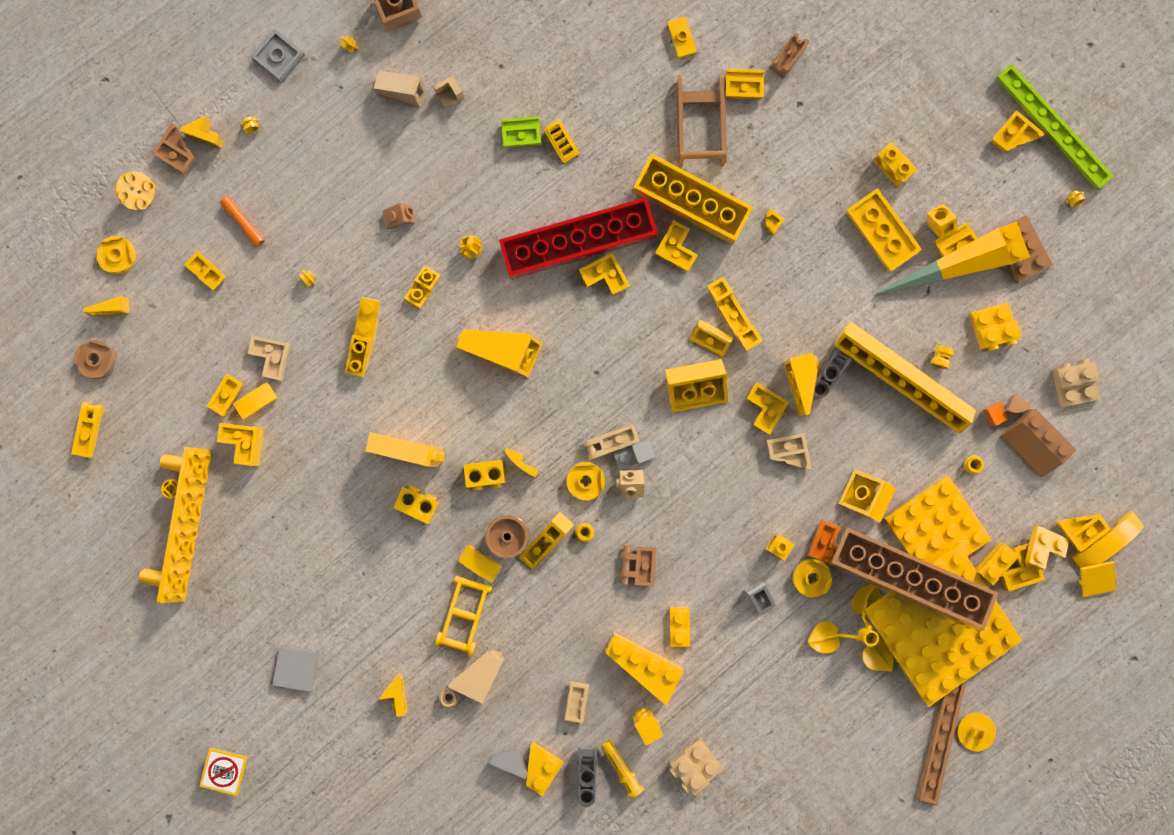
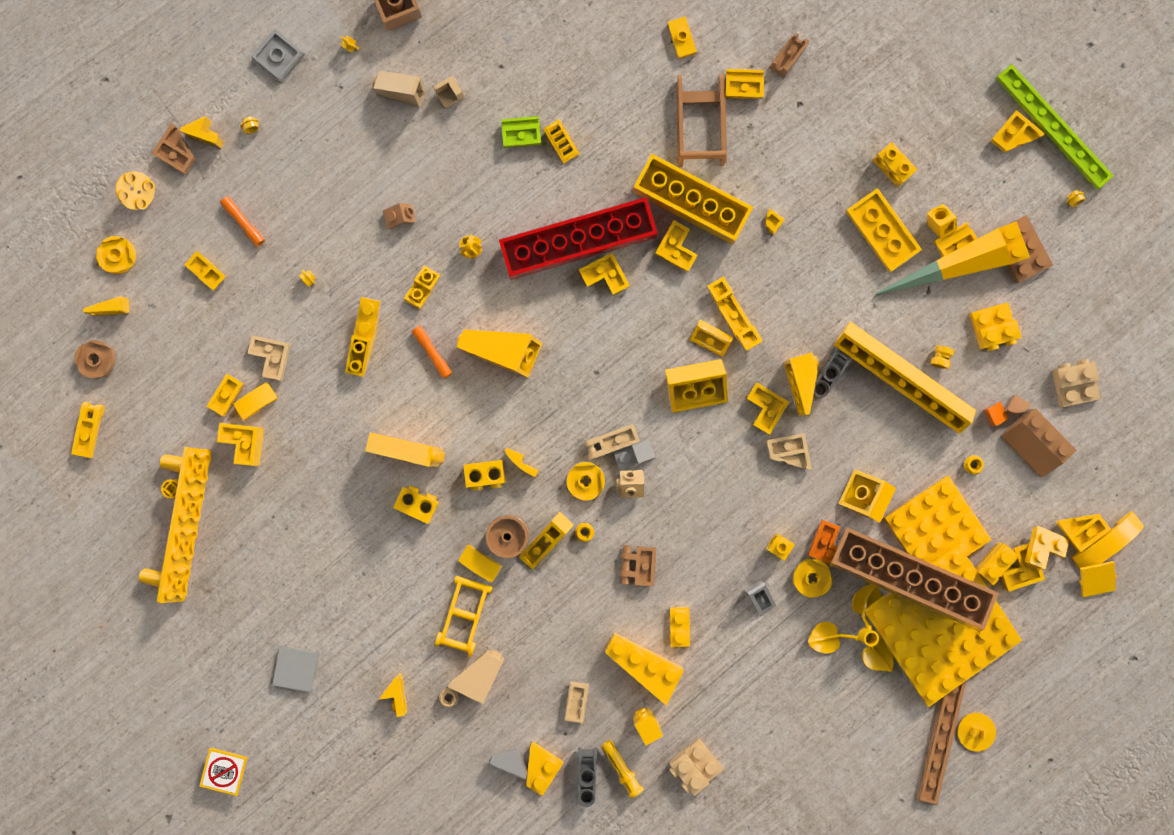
(425, 342): none -> orange piece

